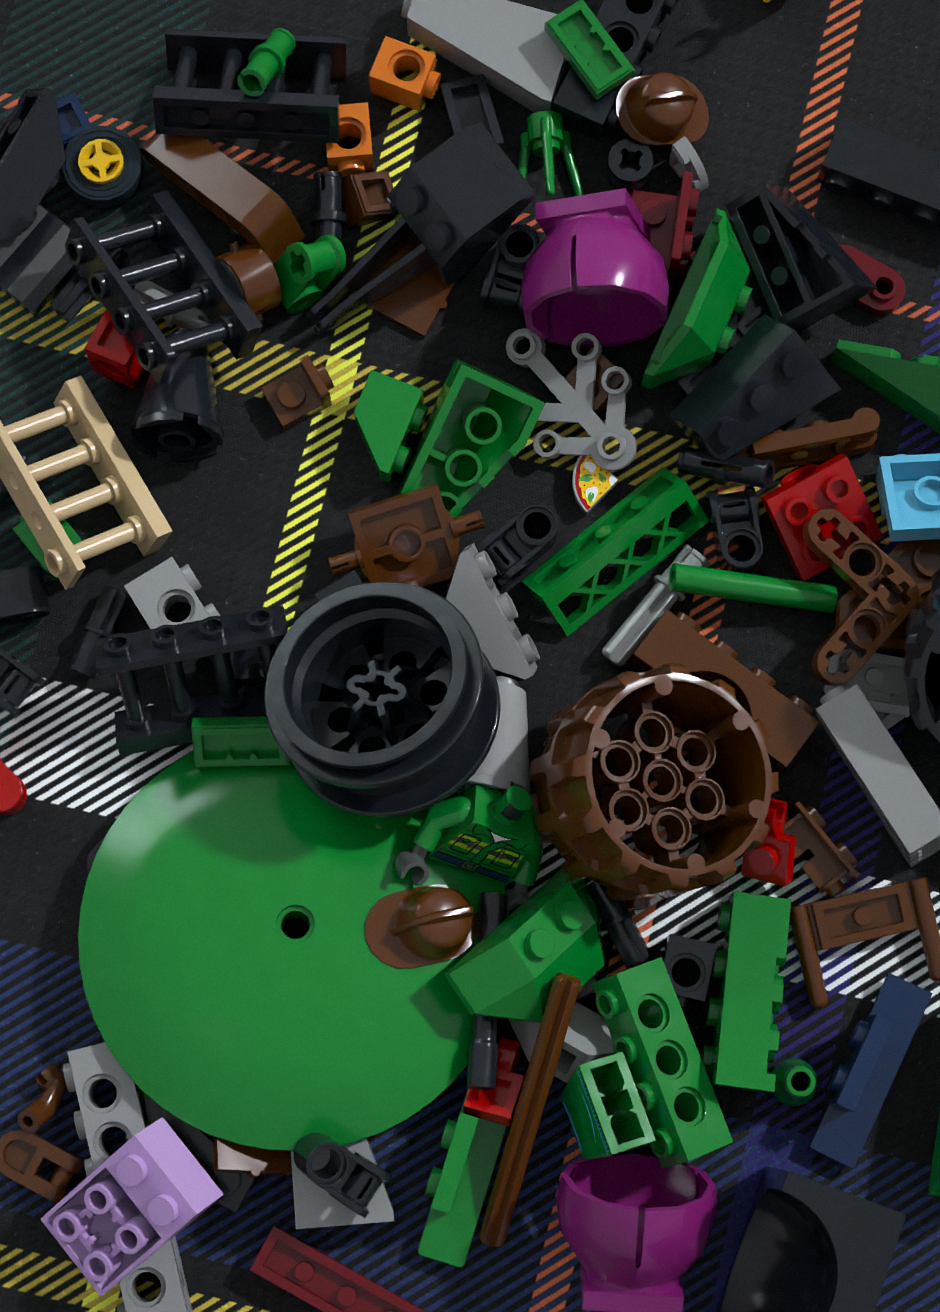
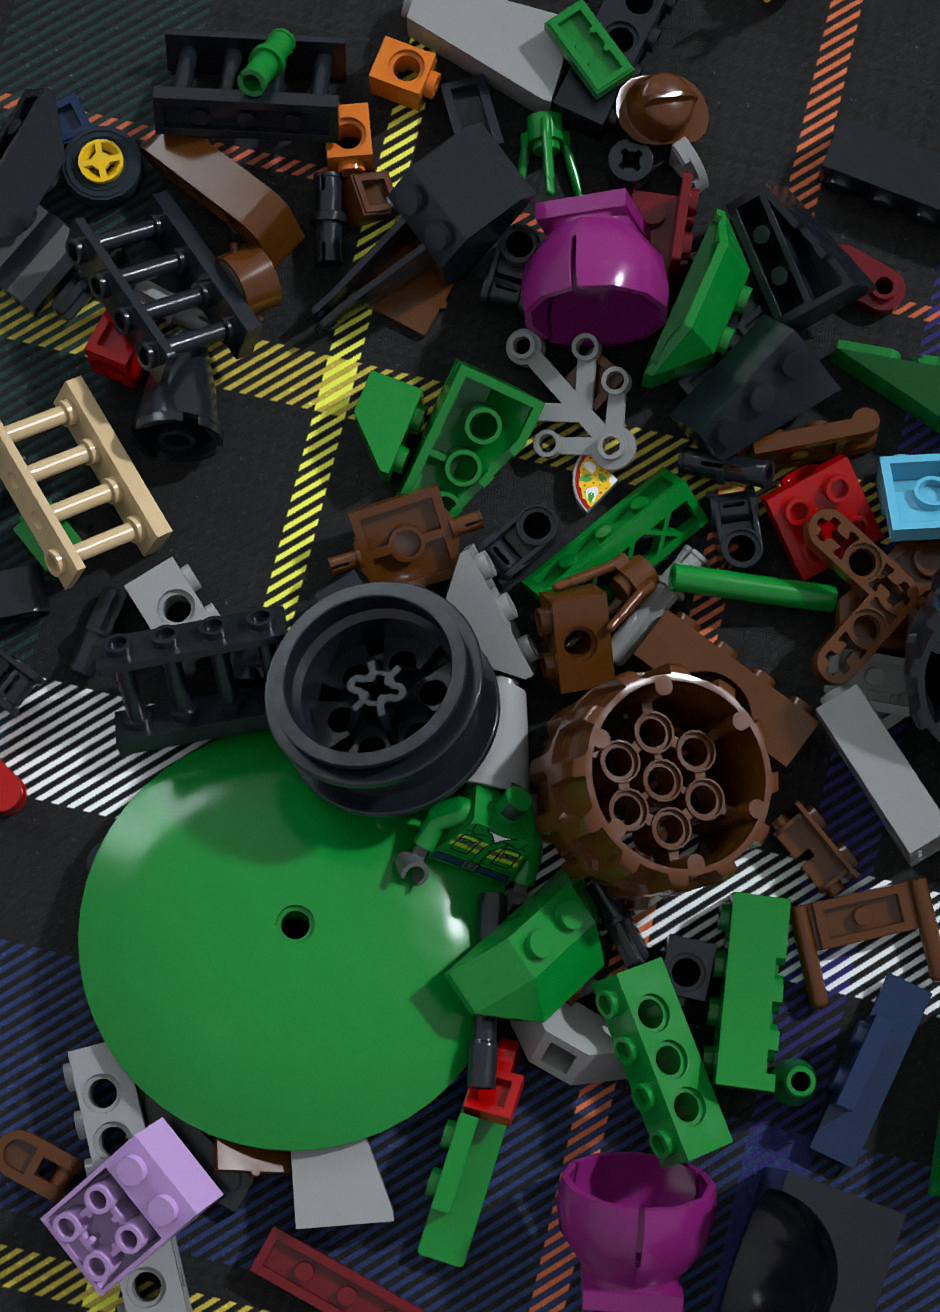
(47, 1103): reddish brown arm -> none
(235, 742): green plate -> none
(299, 393): reddish brown bracket -> none
(308, 271): green piece -> none
(347, 1174): black piece -> none
(421, 926): reddish brown piece -> none
(529, 1109): reddish brown axle -> none
(592, 657): none -> reddish brown brick
(605, 1111): green torso -> none
(631, 583): none -> reddish brown plant
(775, 858): red plate -> none

